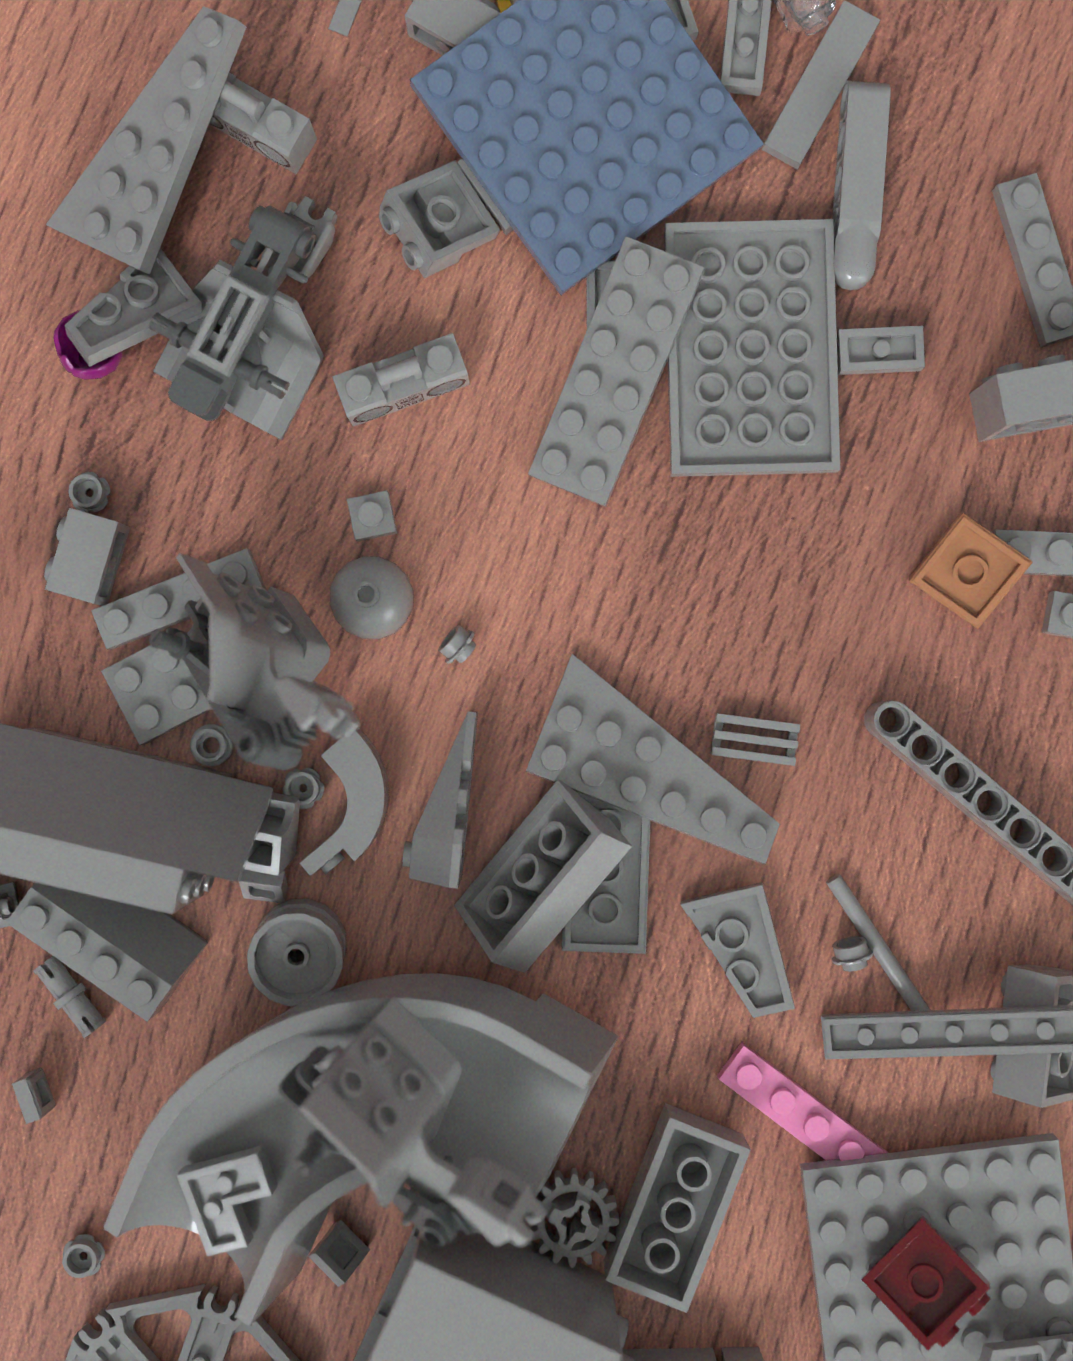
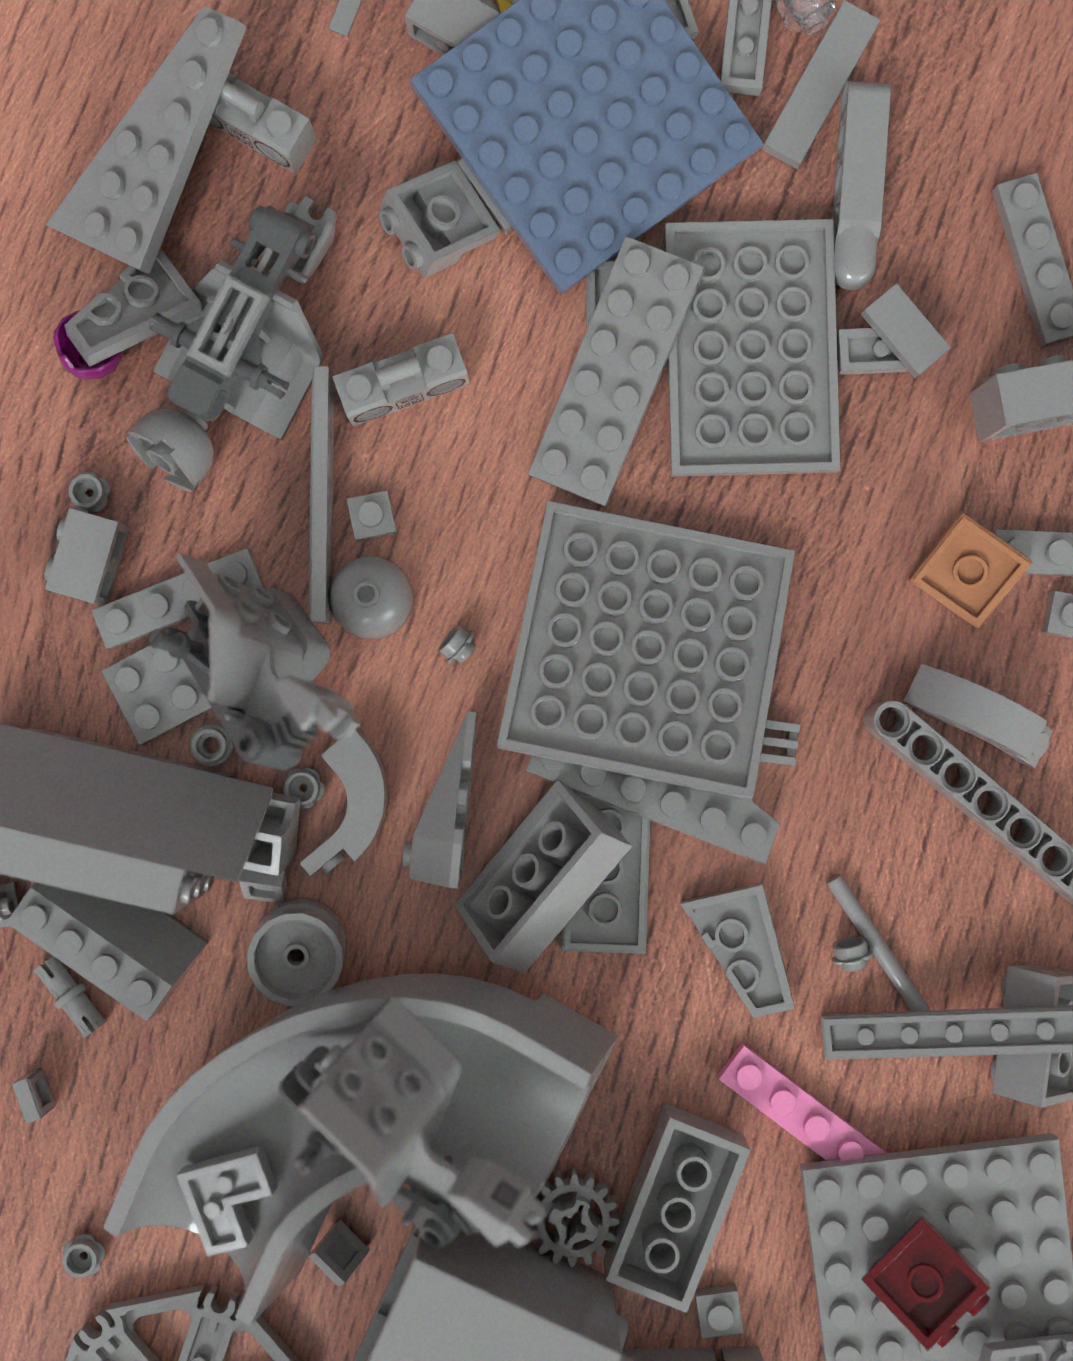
(174, 444): none -> light grey cylinder
(321, 495): none -> light grey tile
(647, 650): none -> light grey plate
(718, 1311): none -> light grey plate
(905, 330): none -> light grey tile
(980, 713): none -> light grey arch

